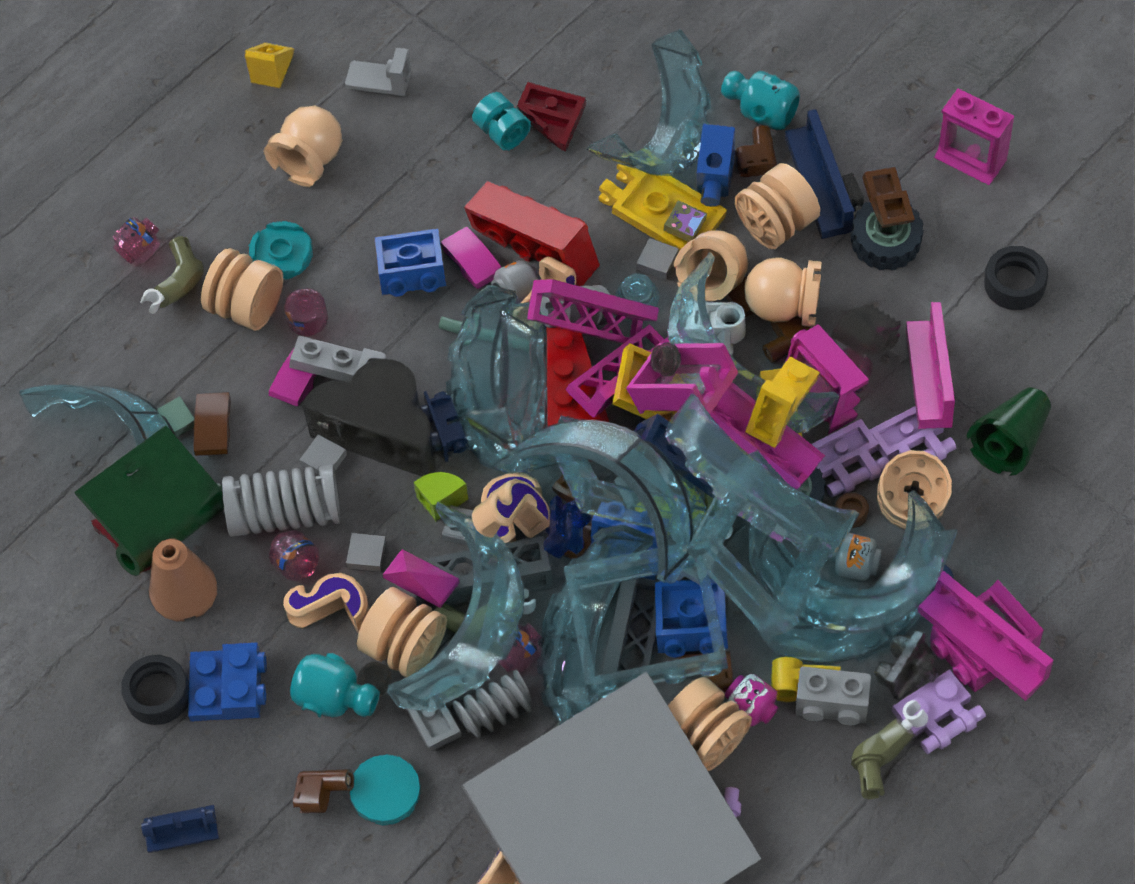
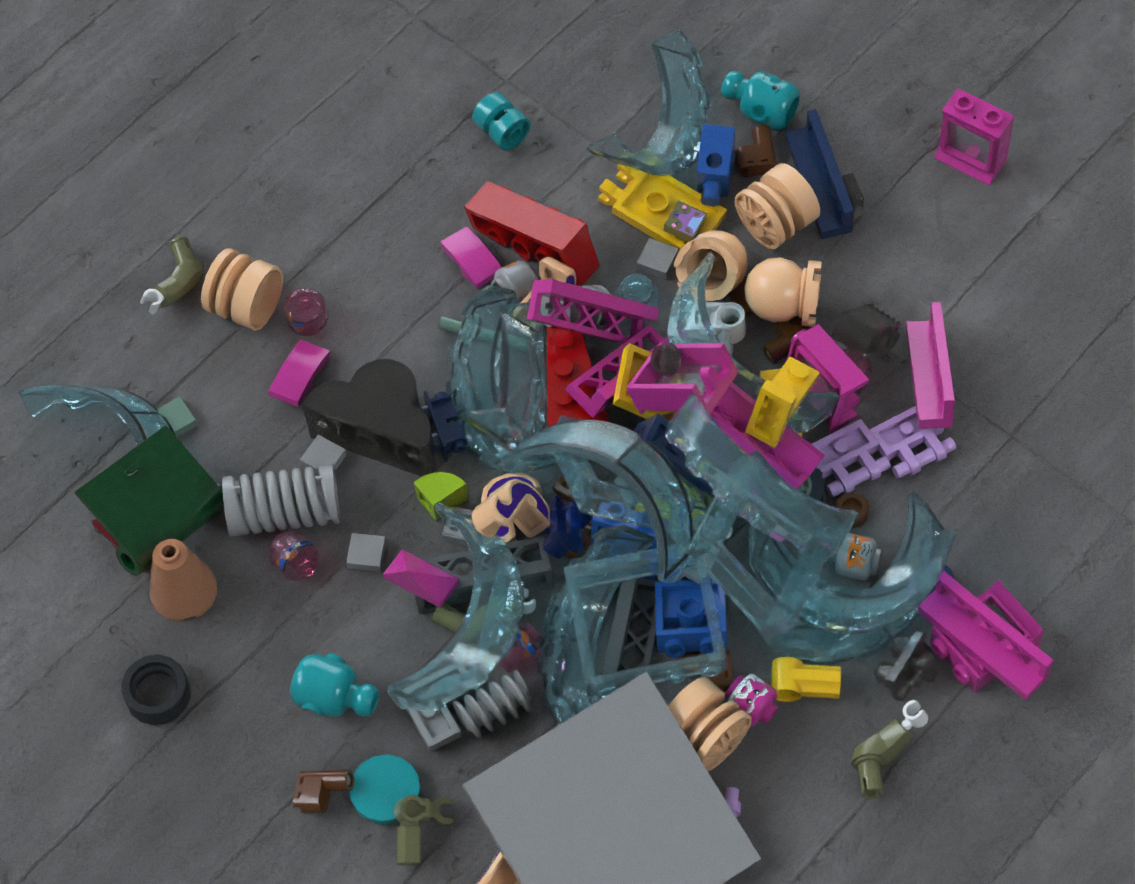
(136, 240): clear pink head -> none
(180, 828): dark blue hinge -> none
(212, 424): reddish brown slope -> none
(227, 683): blue plate -> none
(268, 63): yellow slope -> none
(283, 246): teal tile -> none
(305, 144): light nougat tile -> none
(327, 597): light nougat animal -> none
(330, 359): light grey plate -> none
(377, 675): clear smoke plate -> none
(380, 77): light grey bracket -> none
(401, 632): light nougat wheel -> none
(409, 813): none -> olive bar
(410, 262): blue plate -> none
(552, 112): dark red wing -> none
(833, 695): light grey bracket -> none
(885, 250): black wheel -> none
(887, 198): reddish brown slope -> none
(916, 470): light nougat wheel -> none
(940, 700): lavender plate -> none
(1010, 432): dark green cone -> none
(1021, 257): black tyre -> none

